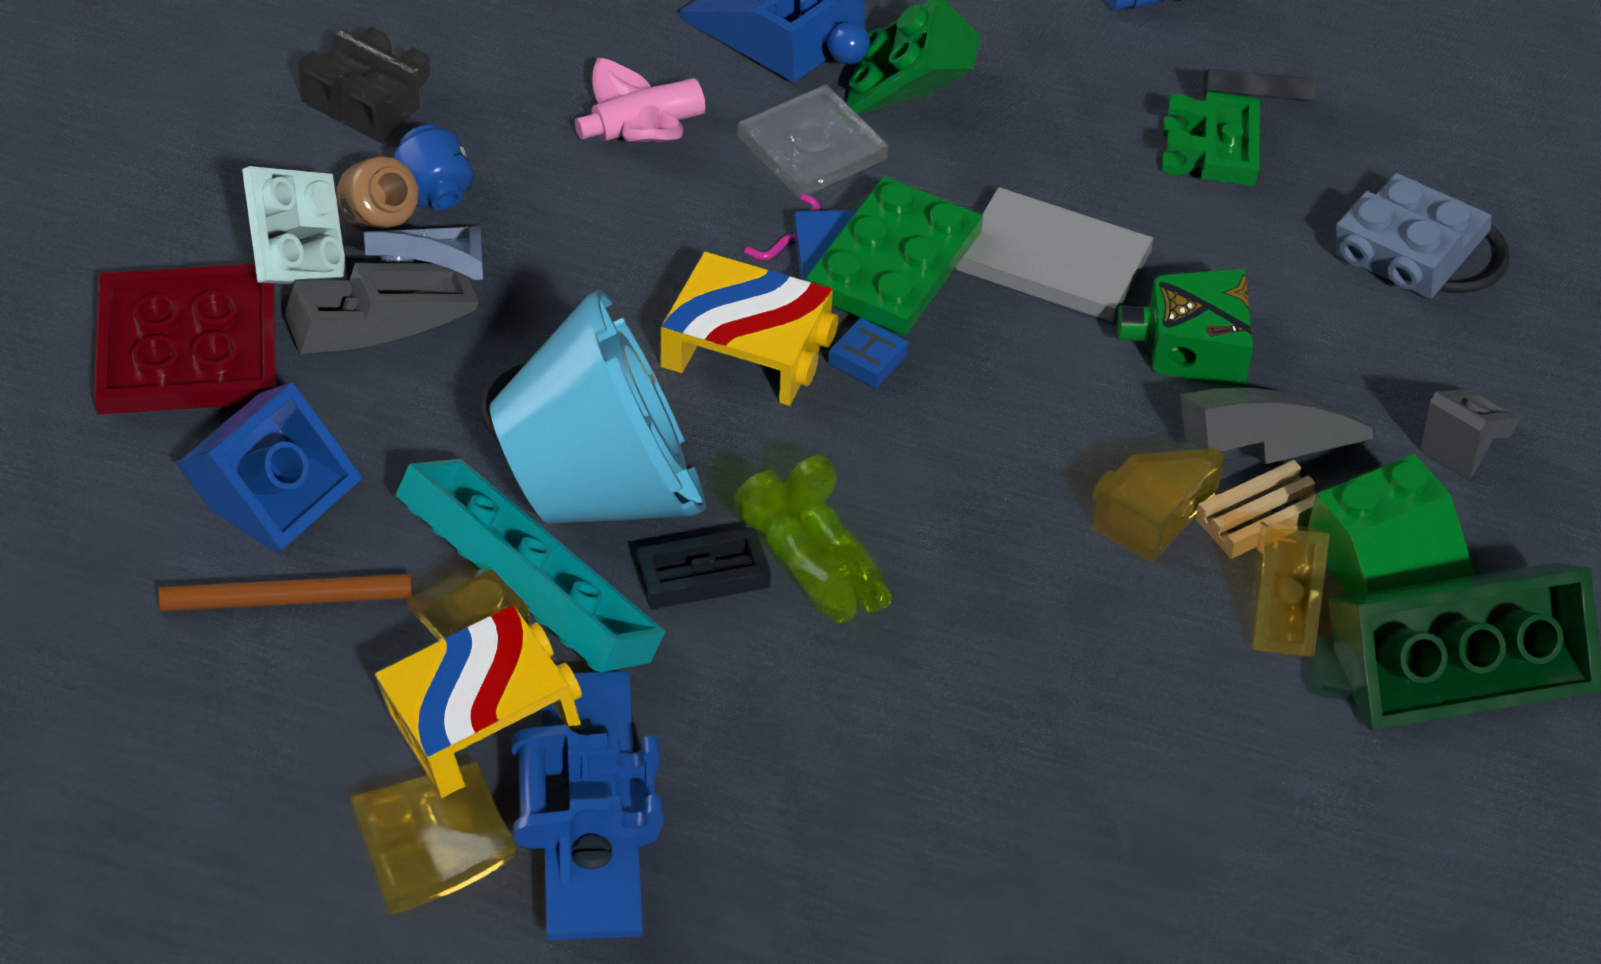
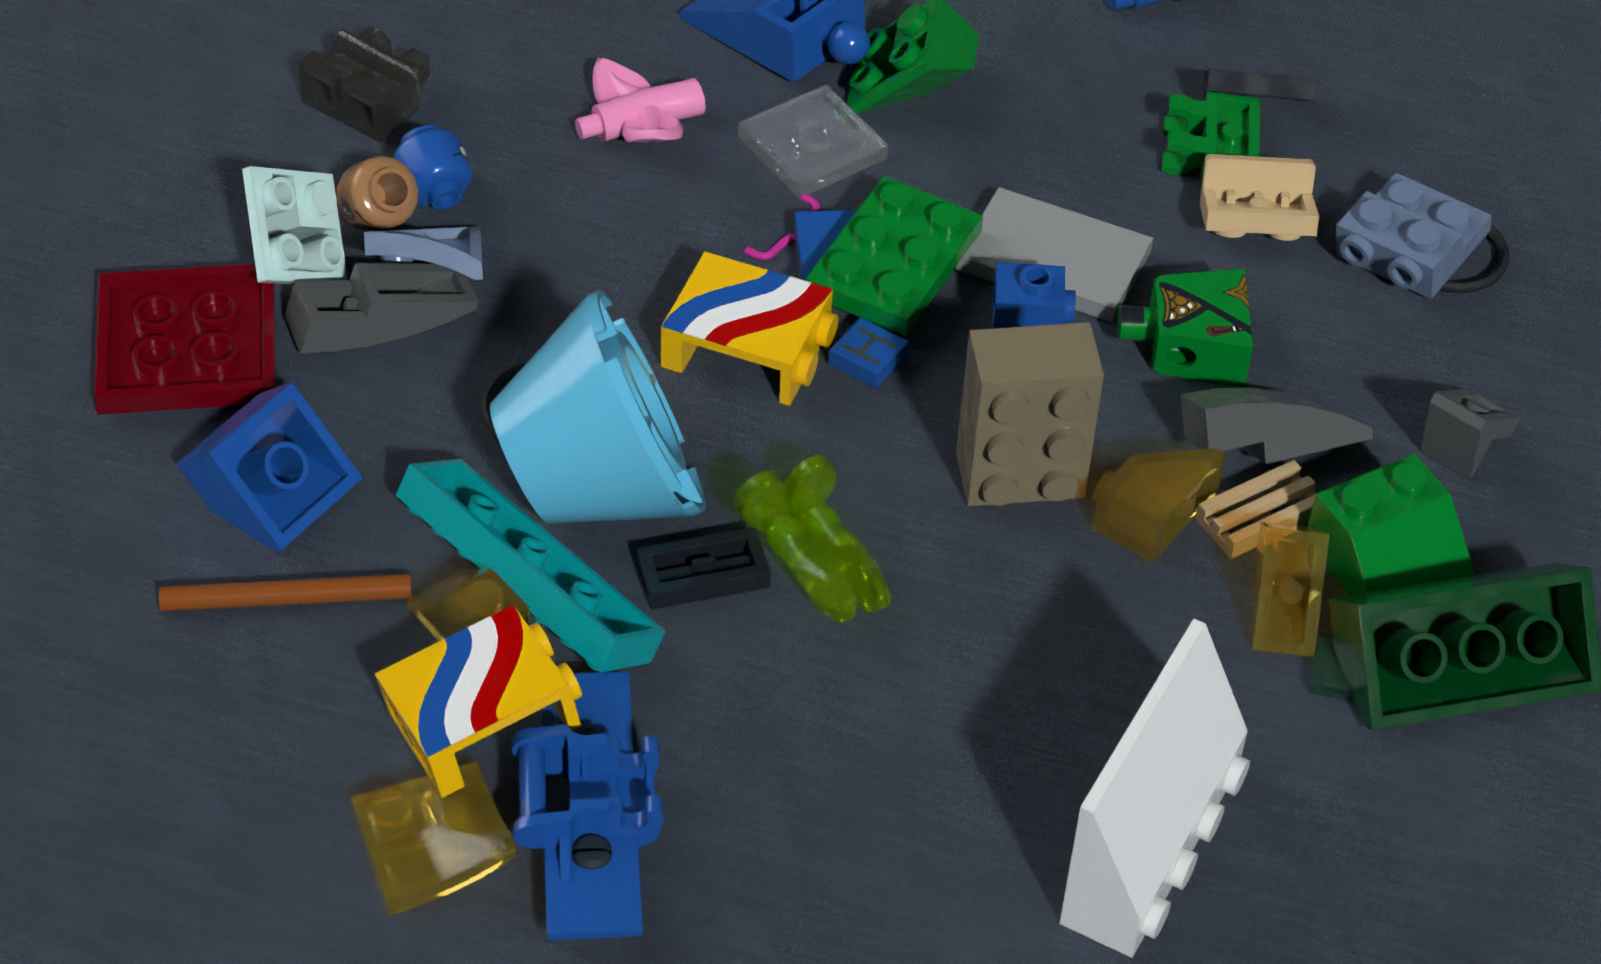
(1028, 413): none -> dark tan brick
(1031, 296): none -> blue brick
(1156, 800): none -> white slope
(1259, 196): none -> tan bracket

